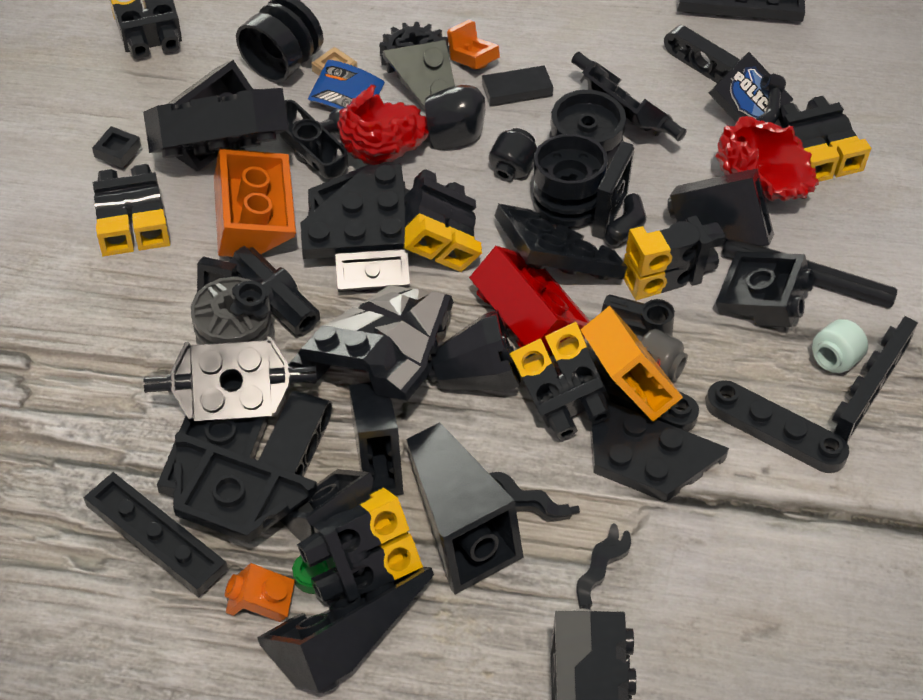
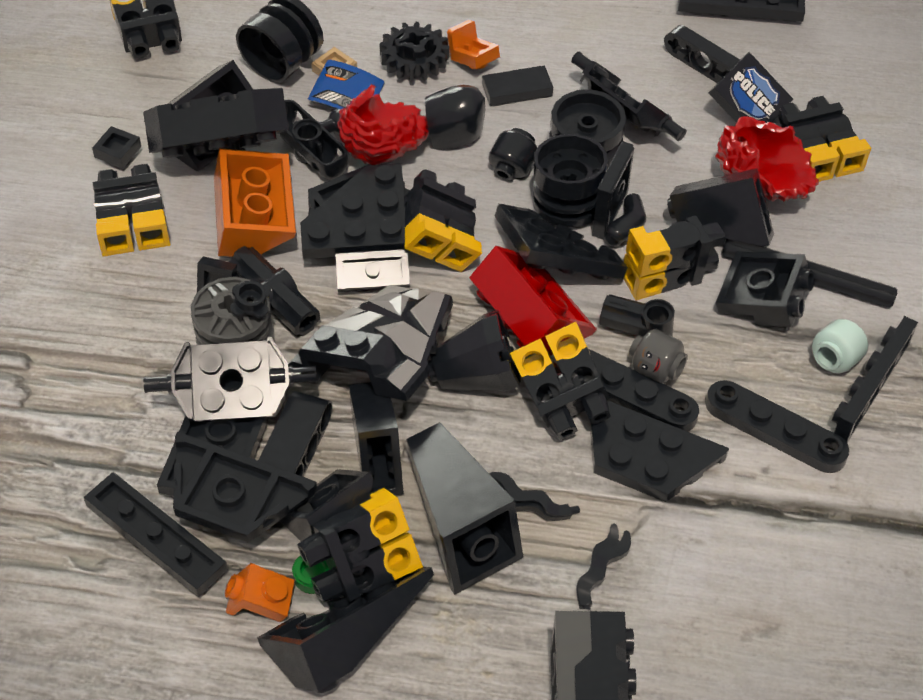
(422, 68): pearl dark grey wing -> none
(630, 364): light orange slope -> none
(775, 85): black piece -> none

